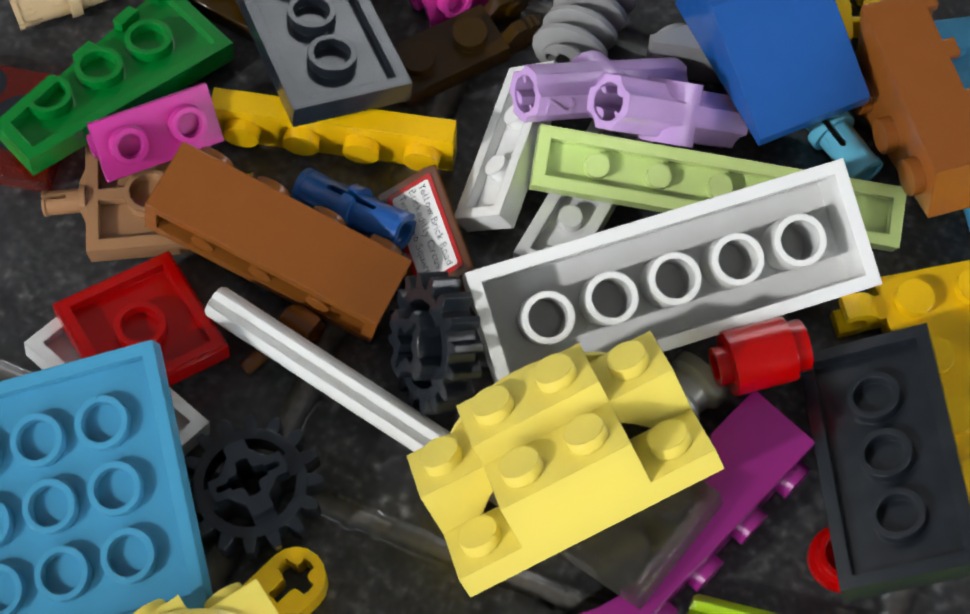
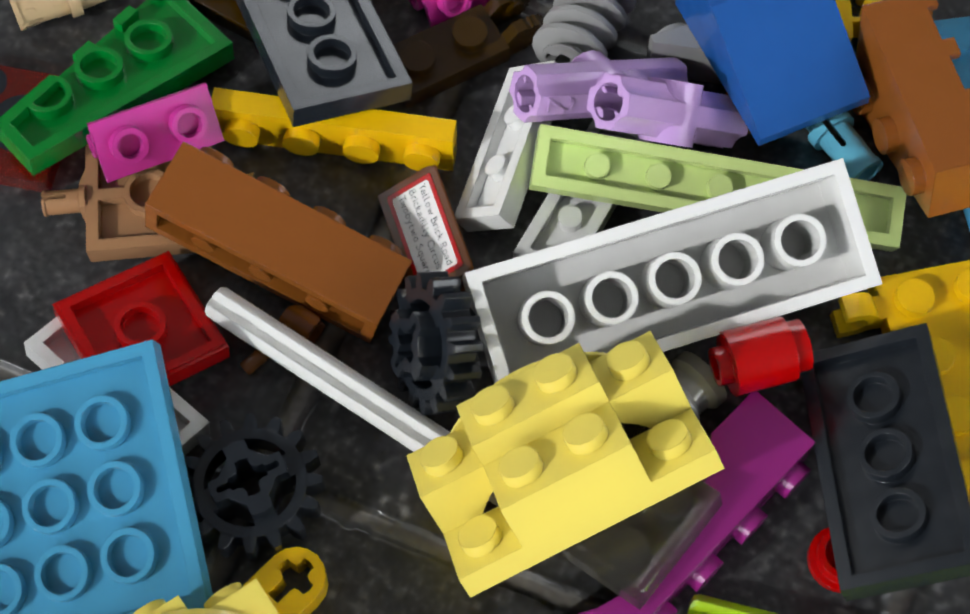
(355, 206): blue pin -> none

